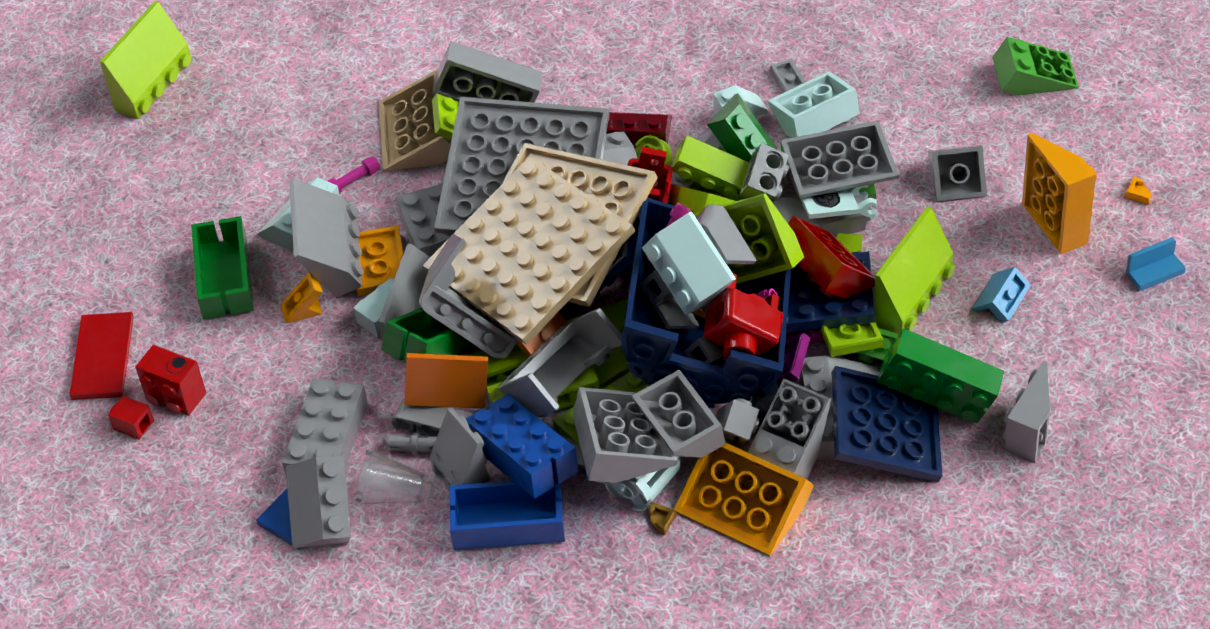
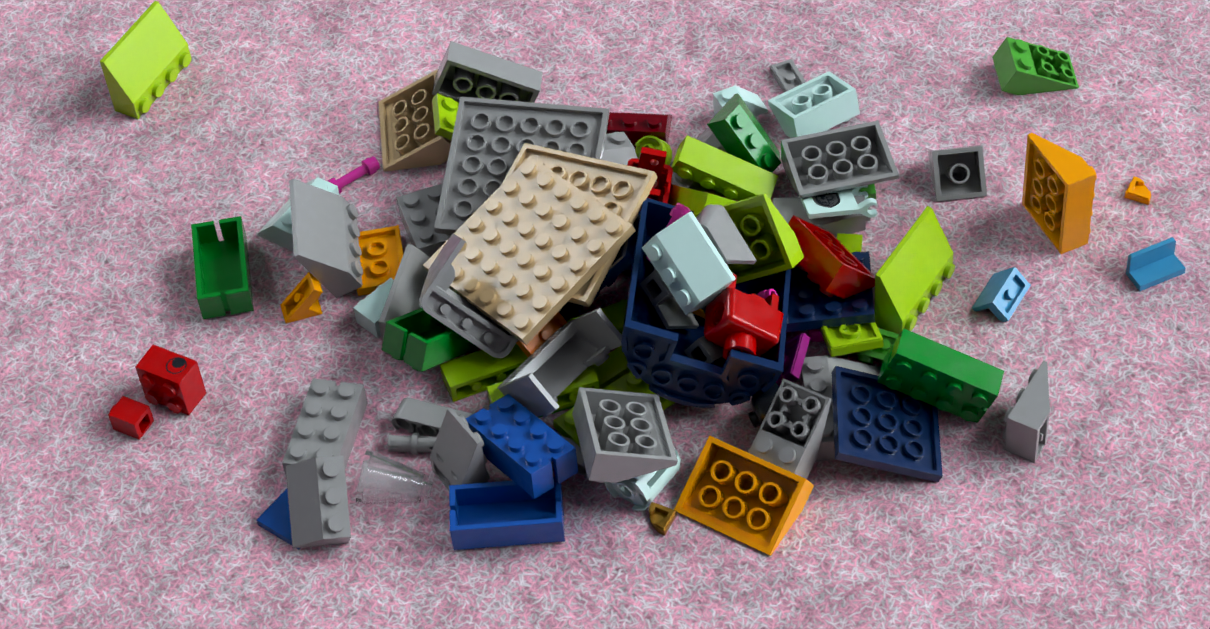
(101, 356): red tile -> none
(445, 380): orange tile -> none
(680, 416): light grey slope -> none
(738, 421): light grey brick -> none
(760, 173): light grey brick -> none

